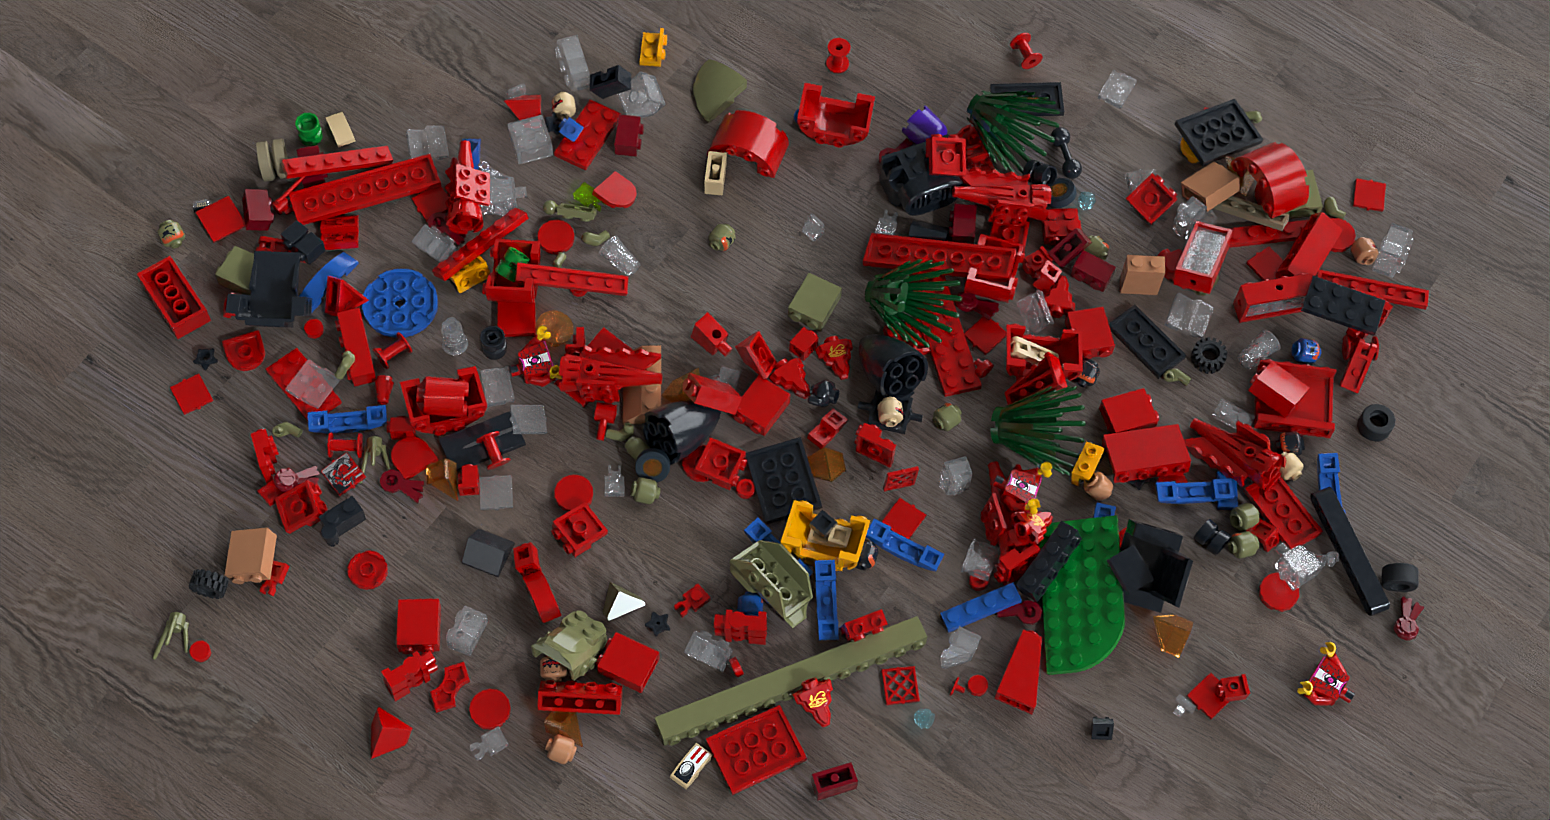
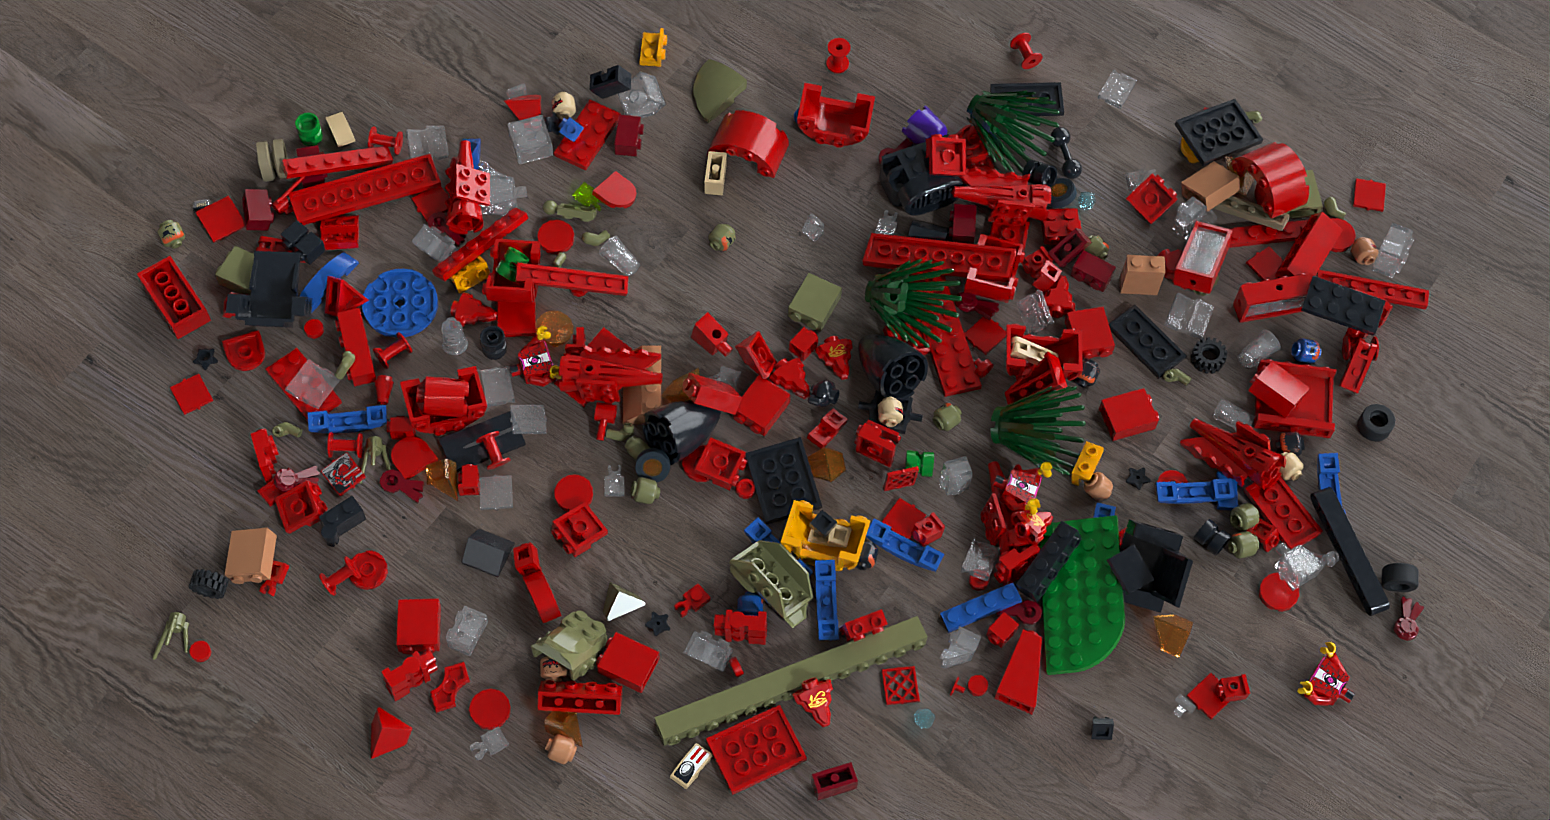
(339, 576): none -> red piece
(385, 140): none -> red piece
(471, 310): none -> red rock
(573, 63): clear brick -> none
(886, 432): none -> red piece
(924, 462): none -> green wheel
(928, 530): none -> red brick
(1002, 630): none -> red brick
(1147, 453): red panel -> none

